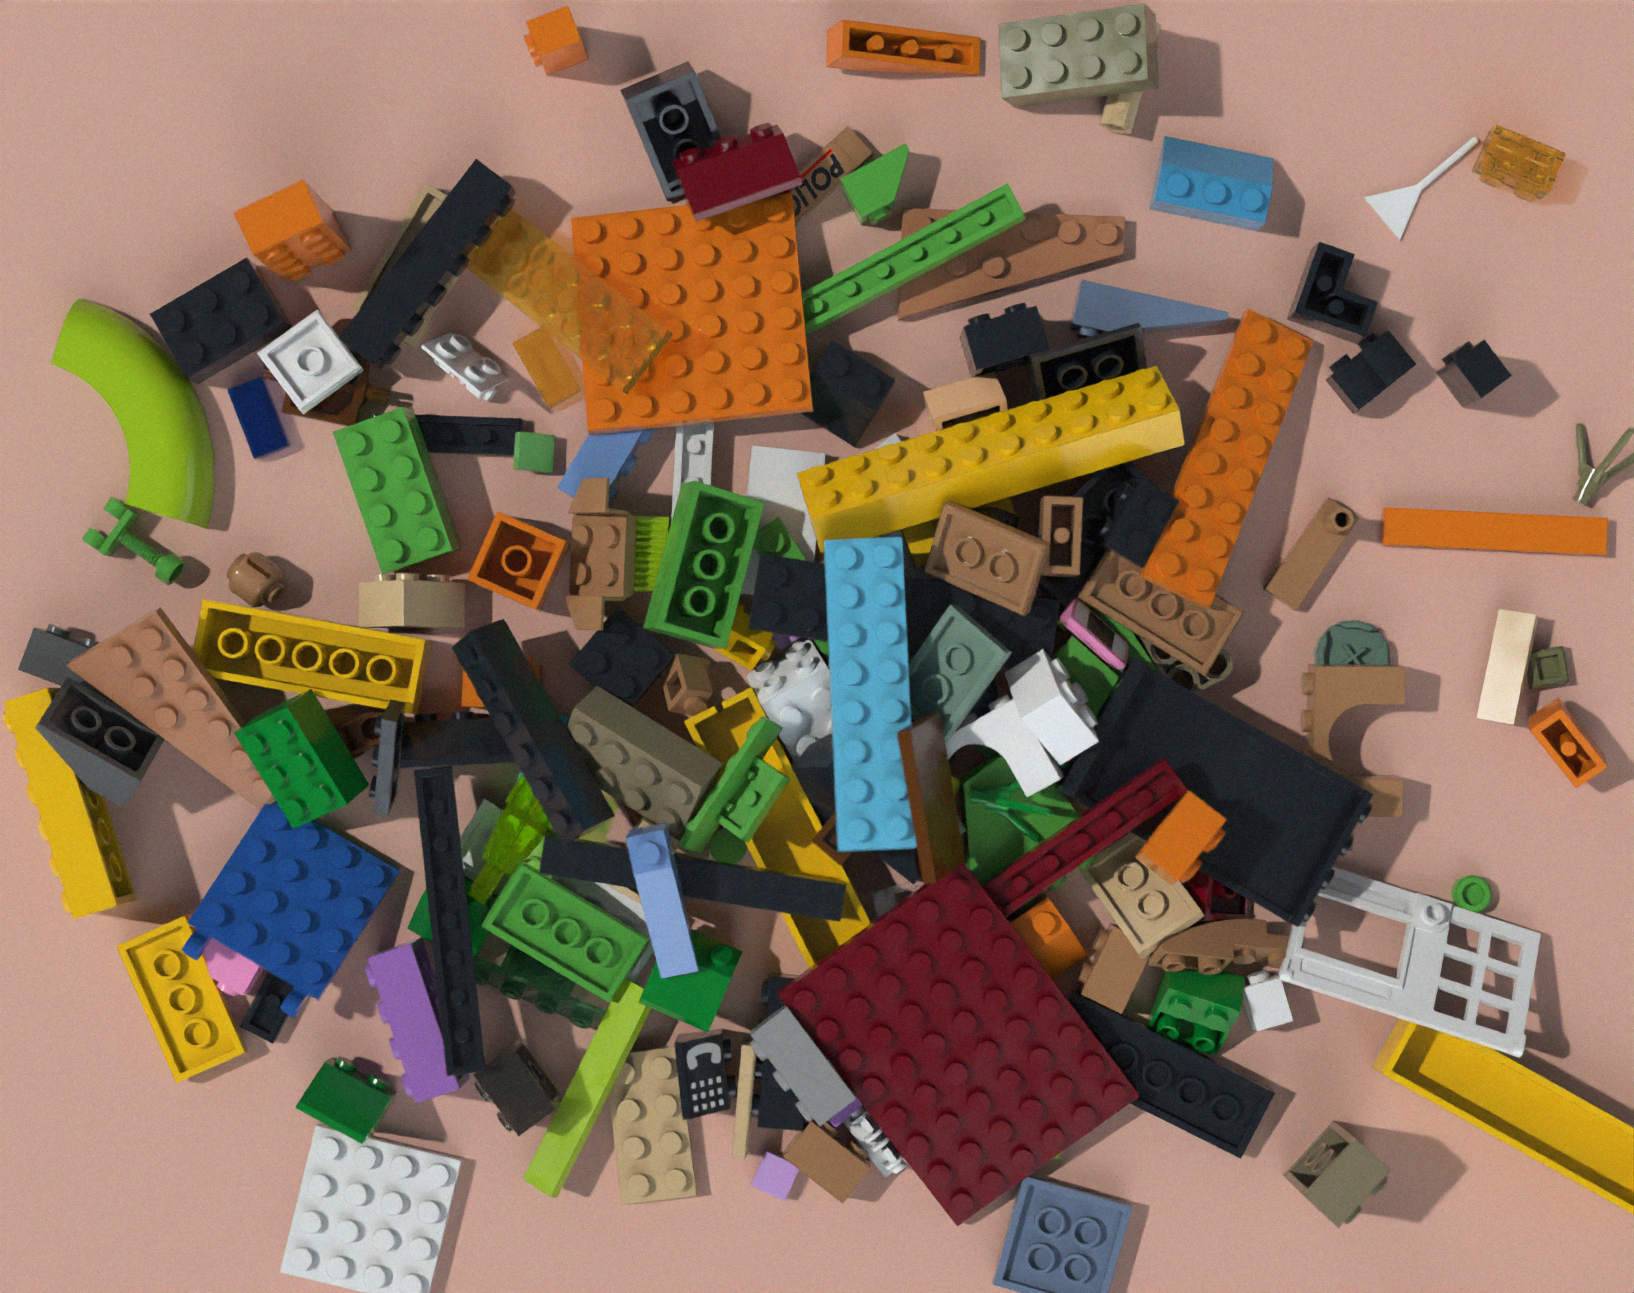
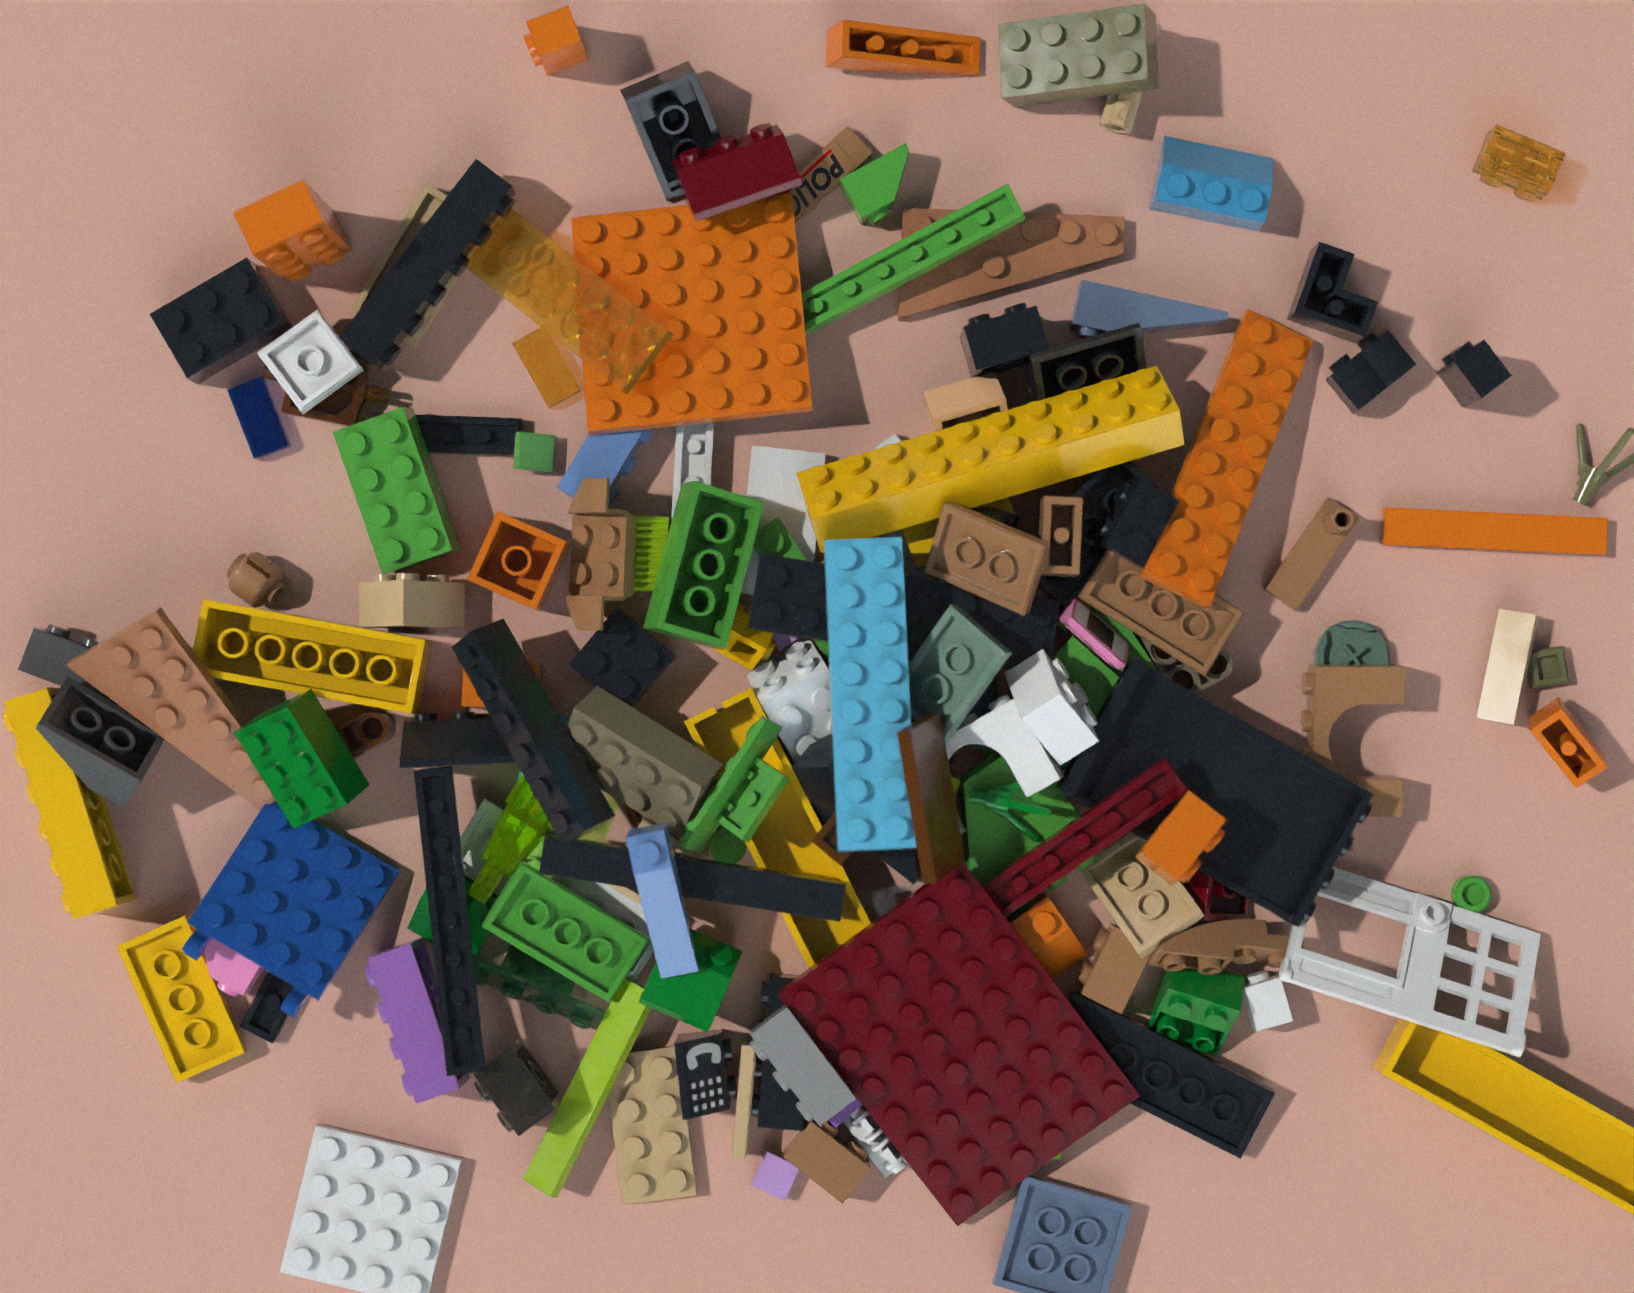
(153, 405): lime brick -> none
(167, 567): bright green bar -> none
(347, 1099): green slope -> none
(387, 757): black plate -> none
(455, 355): white hinge -> none
(686, 684): medium nougat brick -> none
(846, 393): black slope -> none
(1337, 1174): dark tan brick -> none
(1397, 205): white piece -> none

